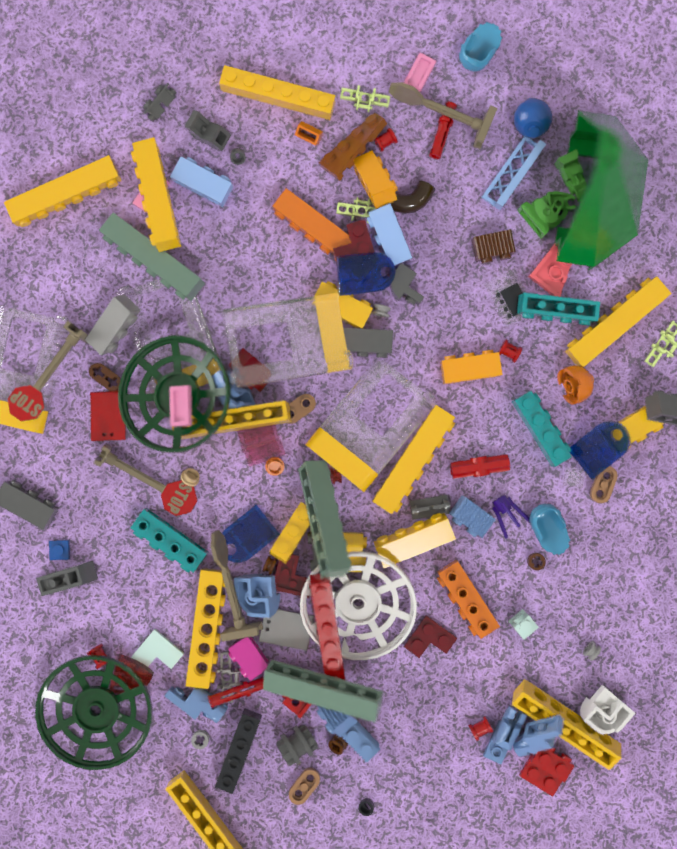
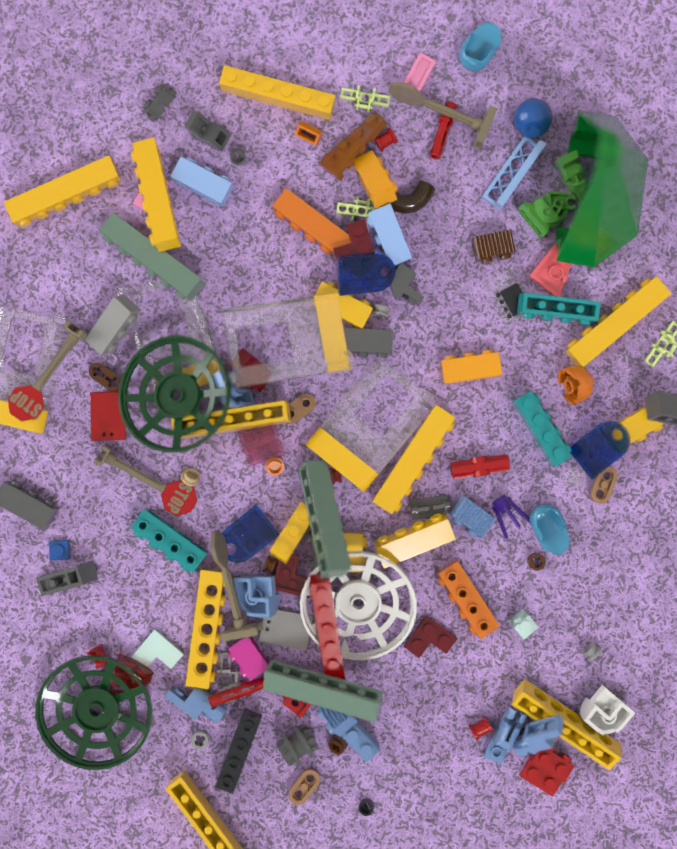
(180, 406): bright pink tile -> none
(510, 350): red bush -> none

